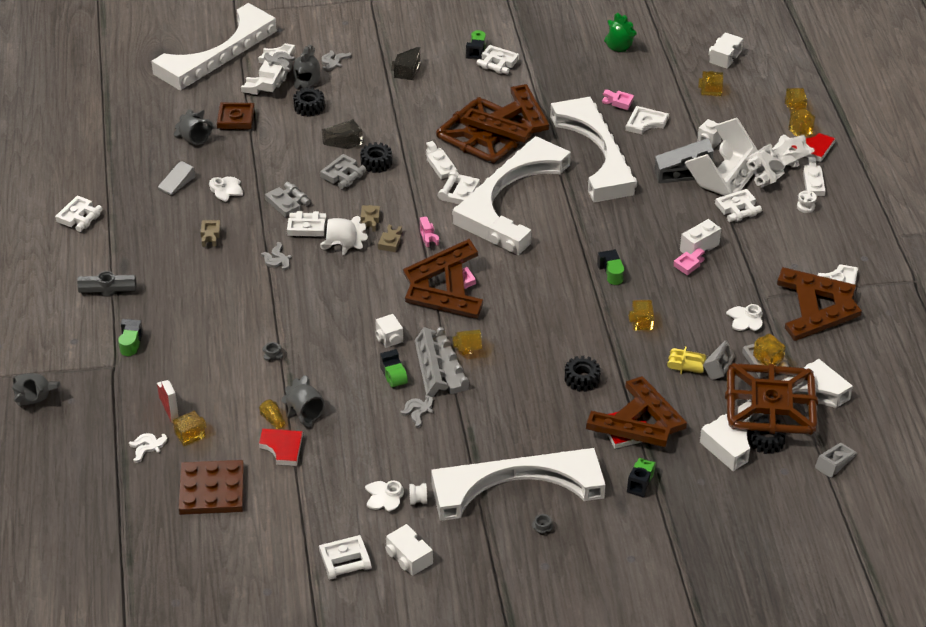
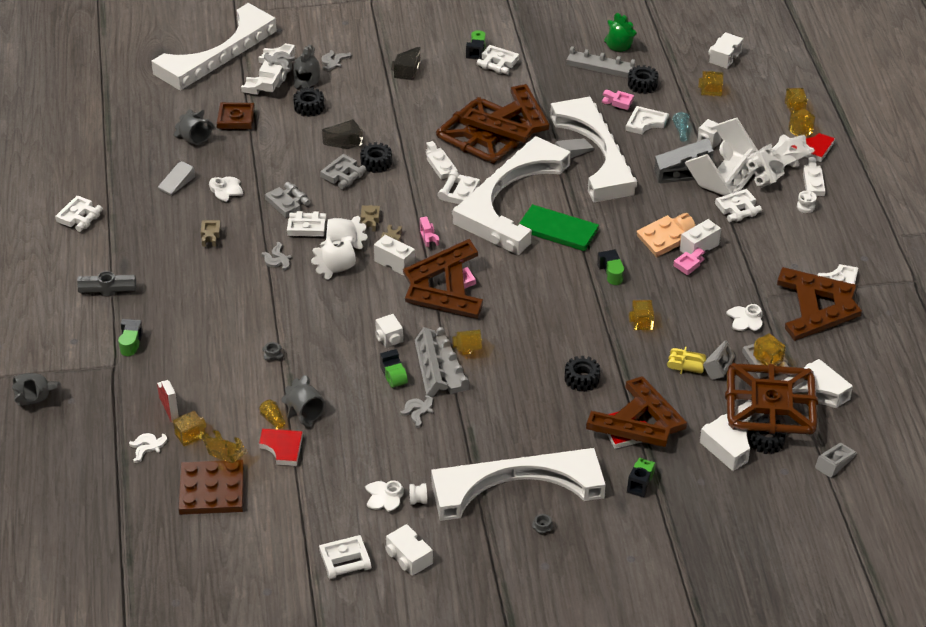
(222, 448): none -> clear yellow hinge
(334, 258): none -> white piece
(393, 253): none -> white brick
(559, 227): none -> green tile
(575, 146): none -> light grey slope
(599, 63): none -> light grey hinge
(643, 79): none -> black tyre
(665, 233): none -> light nougat plate
(681, 122): none -> clear light blue cone

